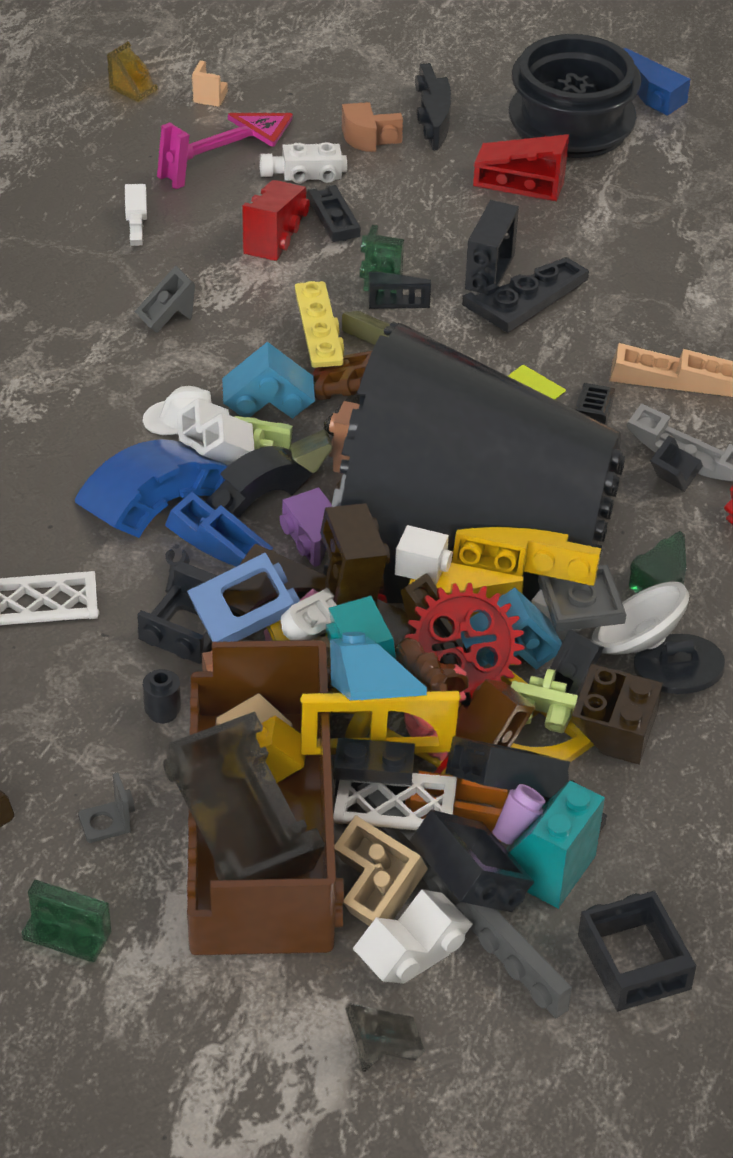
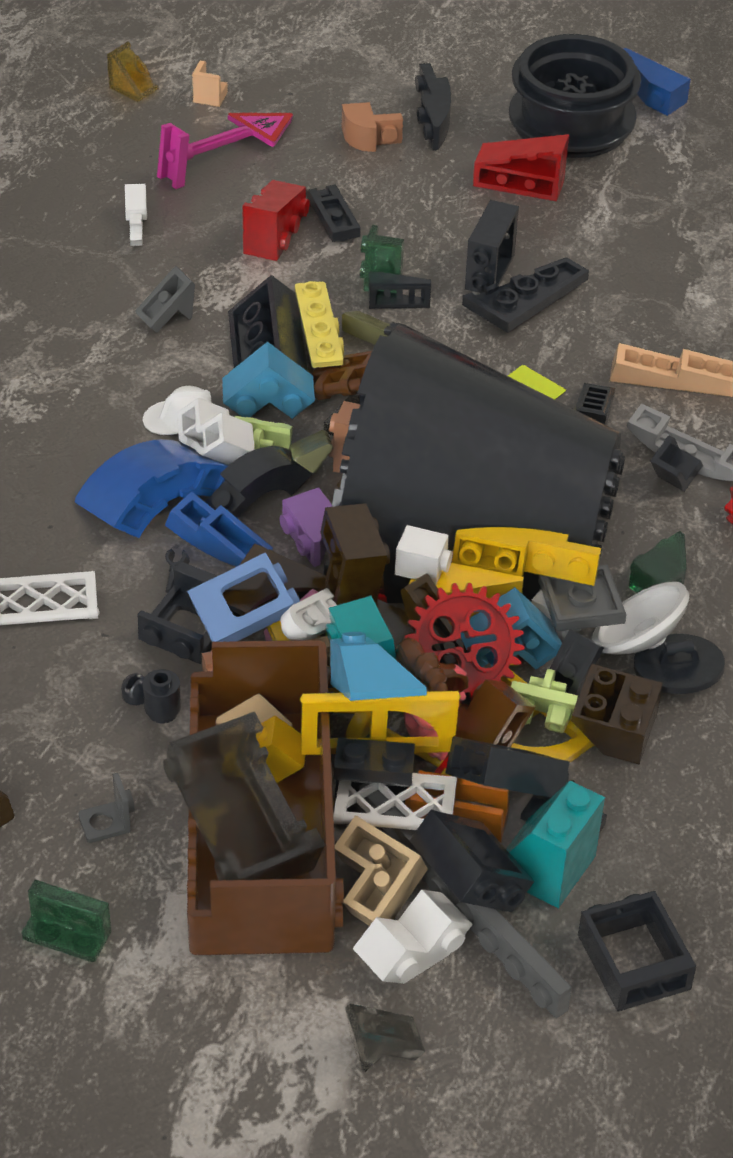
(135, 695): none -> black hinge
(270, 316): none -> black slope
(308, 158): white brick -> none
(518, 813): lavender cone -> none

